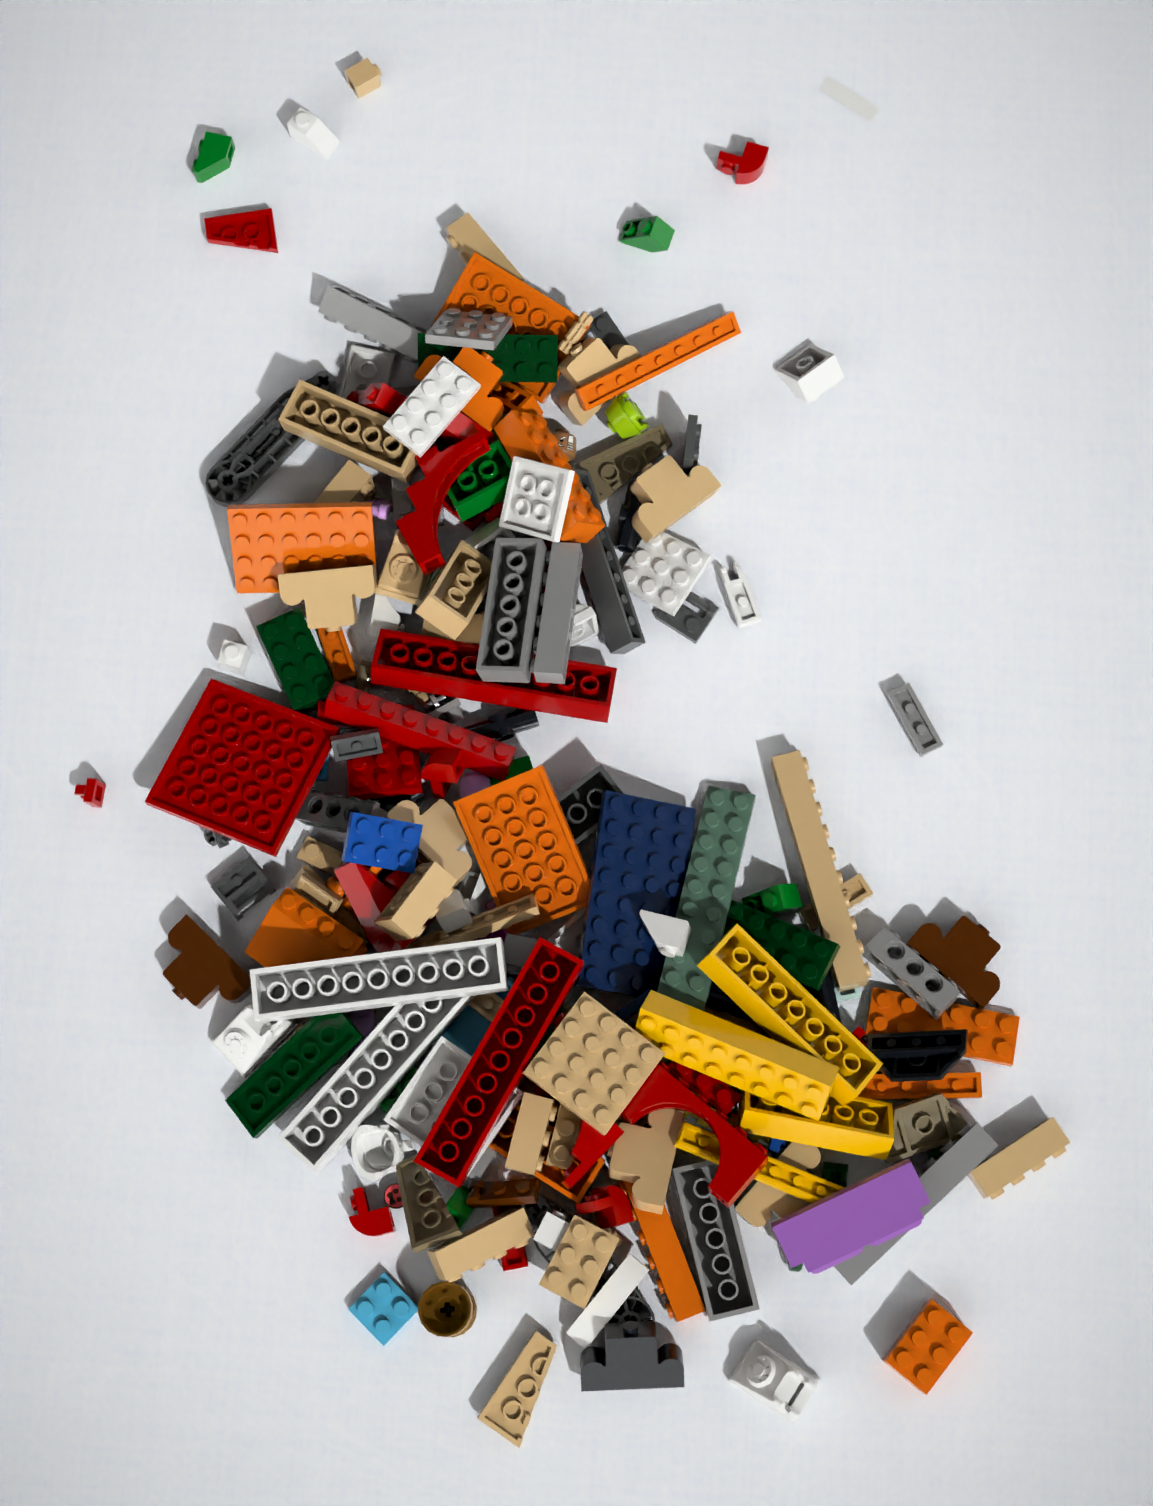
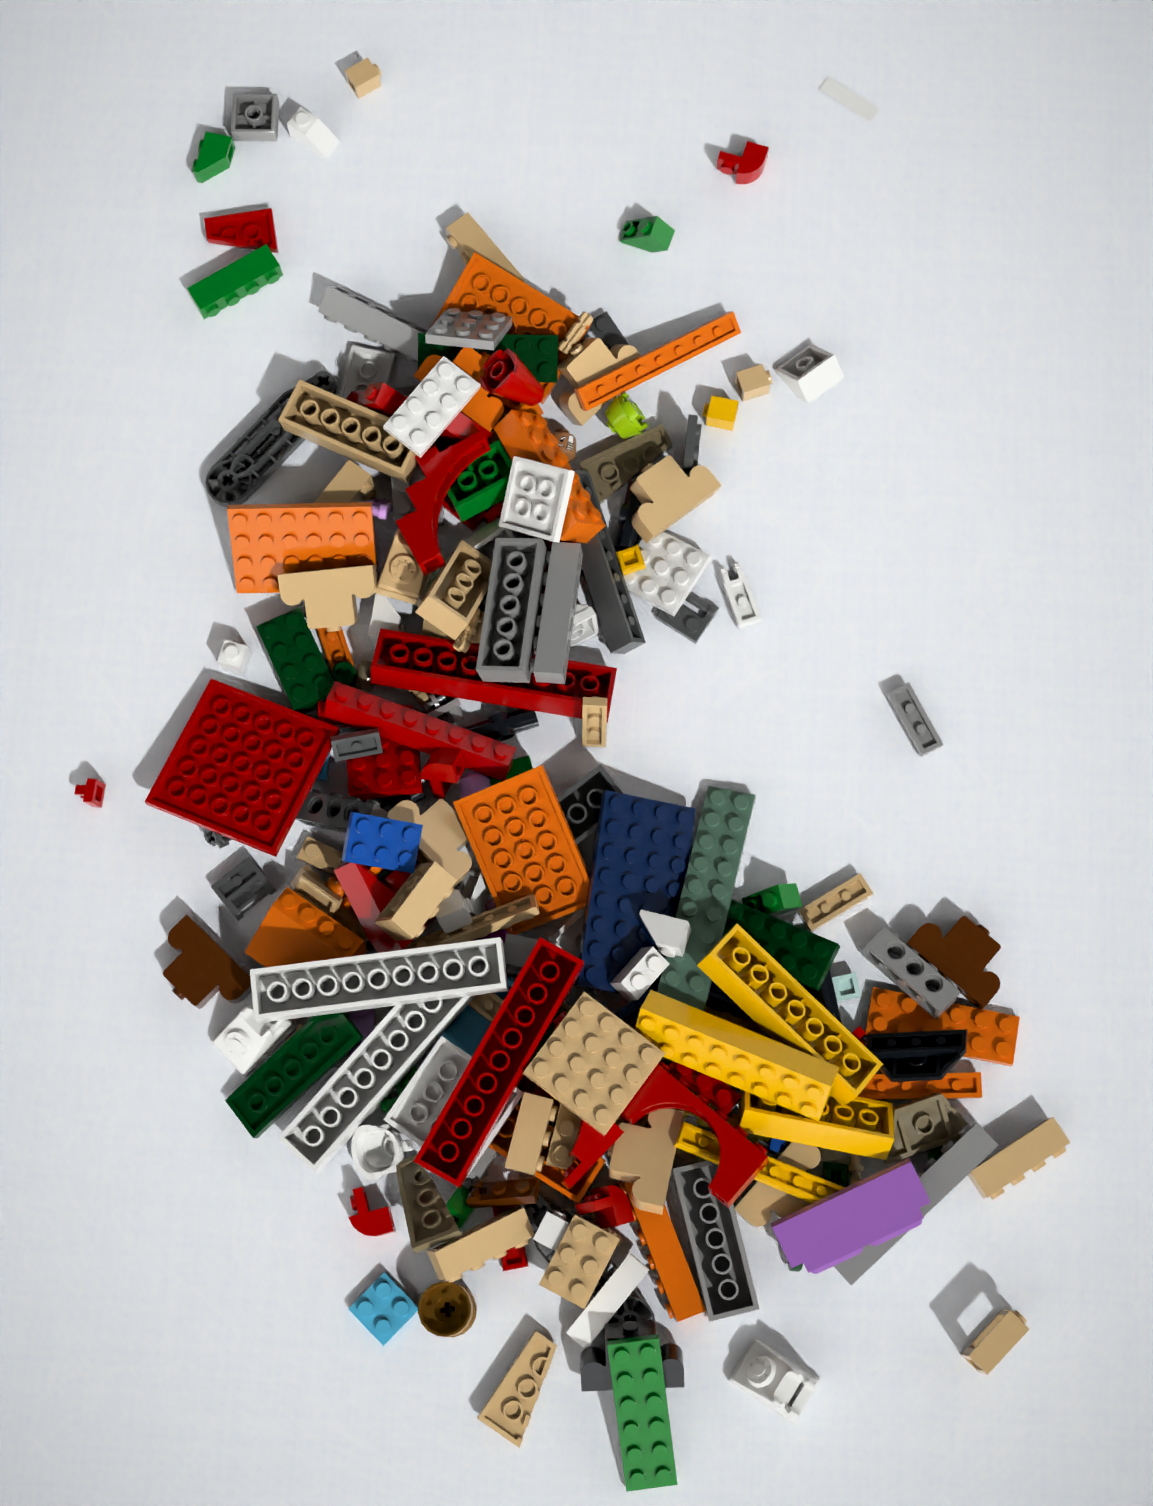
(235, 282): none -> green brick
(244, 110): none -> light grey brick
(344, 673): none -> dark green tile
(393, 1197): tile -> none
(463, 642): none -> tan piece
(510, 378): none -> red cone
(594, 721): none -> tan plate
(631, 560): none -> yellow tile
(639, 973): none -> white brick
(642, 1412): none -> green plate
(721, 412): none -> yellow brick
(753, 382): none -> tan brick
(819, 870): tan brick -> none
(855, 1168): none -> tan piece
(927, 1346): orange brick -> none
(995, 1341): none -> tan window

